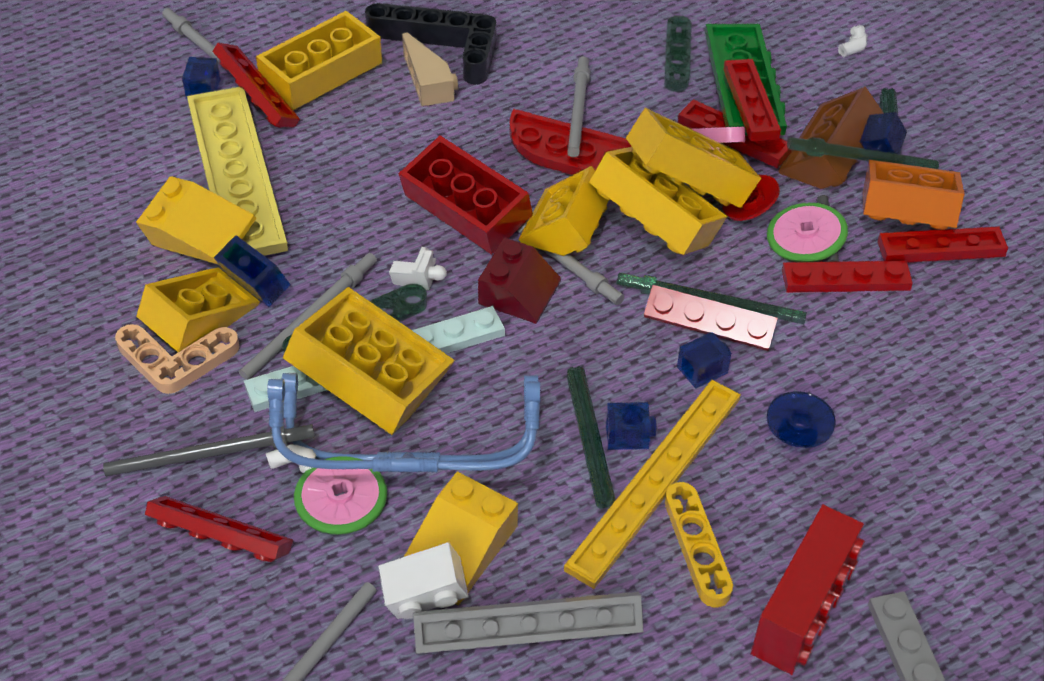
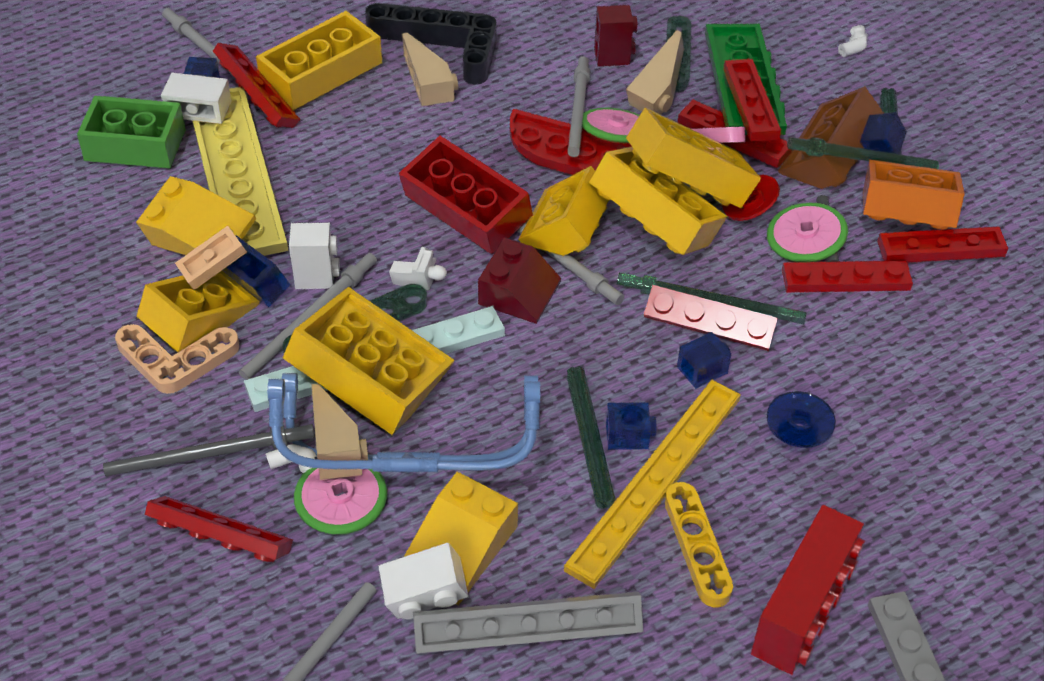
(131, 131): none -> bright green brick
(200, 96): none -> white brick
(210, 257): none -> light nougat plate
(312, 255): none -> white brick
(335, 435): none -> tan slope
(609, 123): none -> bright pink wheel
(614, 35): none -> dark red brick
(657, 82): none -> tan slope

